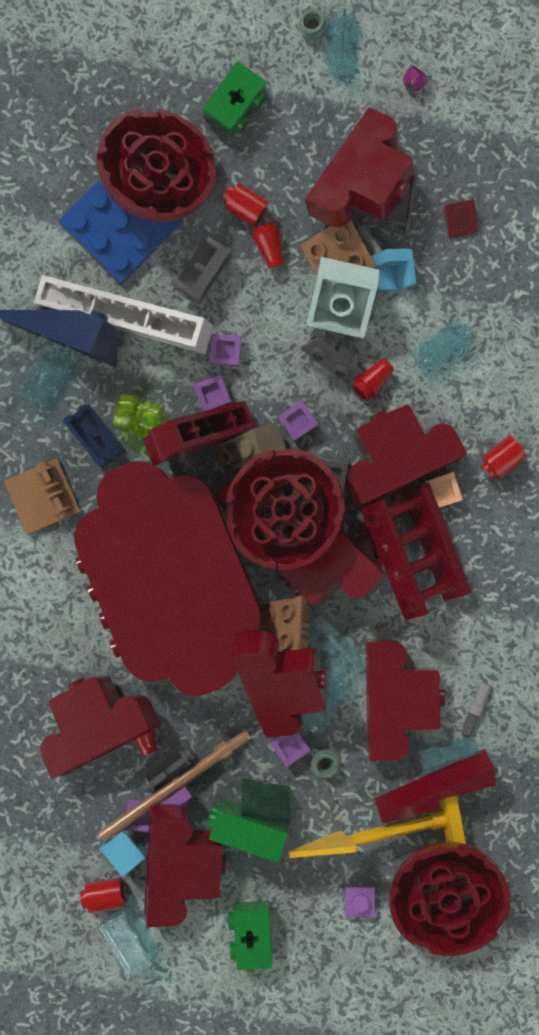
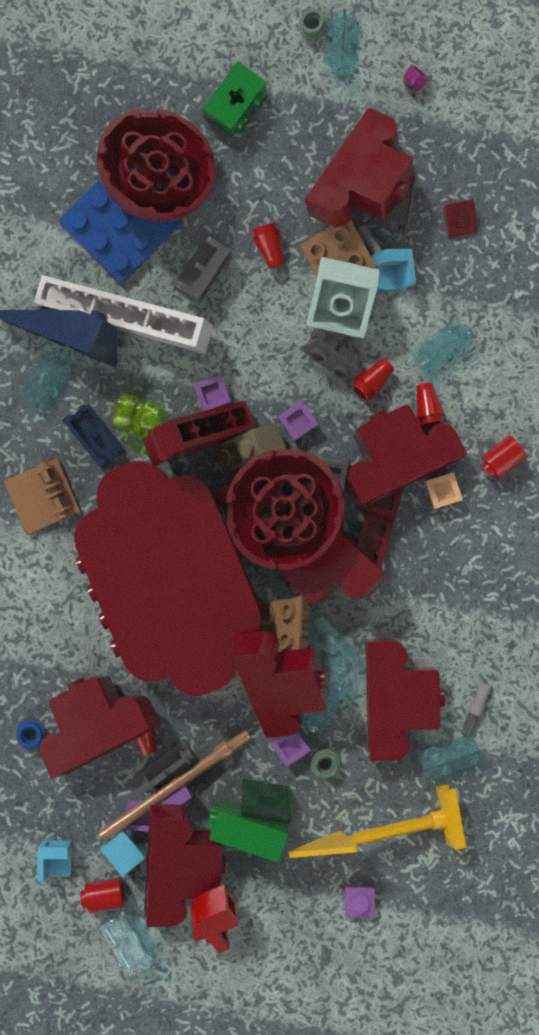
(21, 735): none -> blue plate
(54, 859): none -> medium azure panel
(212, 916): none -> red brick
(225, 350): medium lavender plate -> none
(245, 204): red brick -> none
(256, 952): green brick -> none
(424, 793): dark red slope -> none
(428, 406): none -> red cone
(436, 544): dark red fence -> none
(456, 926): dark red brick -> none

